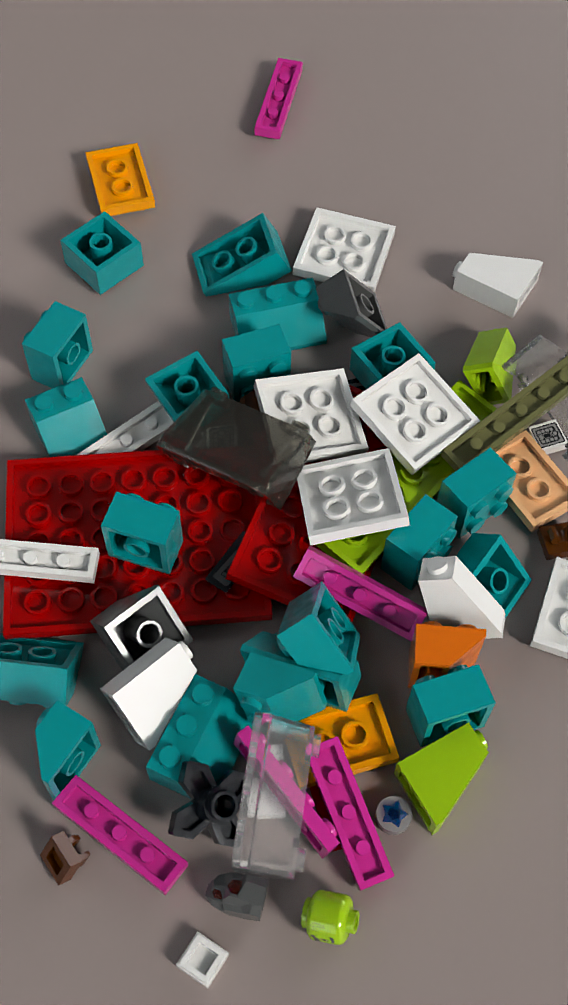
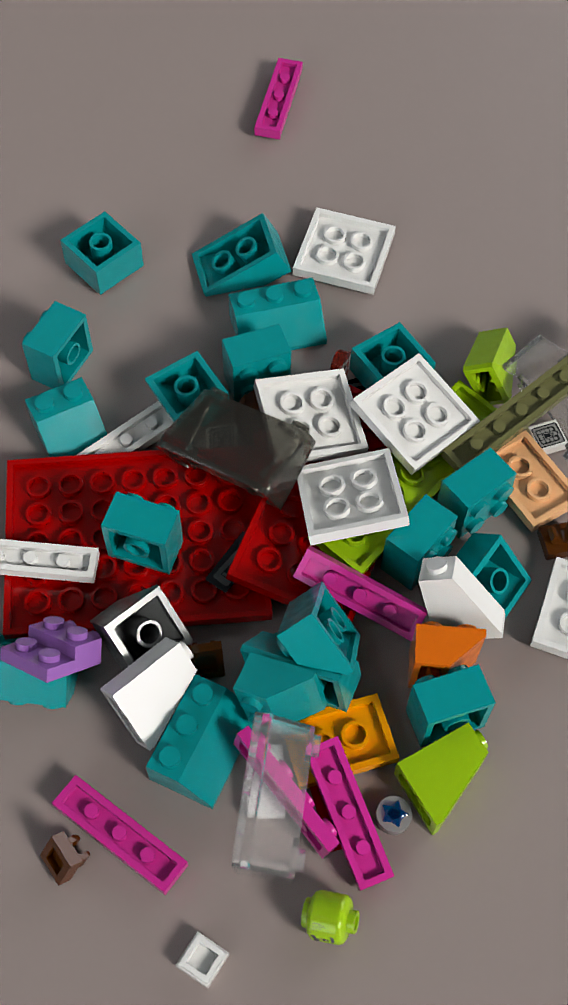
(54, 649): none -> medium lavender plate
(63, 745): teal slope -> none
(120, 179): light orange plate -> none
(208, 659): none -> reddish brown tile
(212, 804): black plant -> none
(238, 895): dark grey rock -> none
(341, 360): none -> clear red tile
(351, 304): dark grey slope -> none
(496, 280): white slope -> none

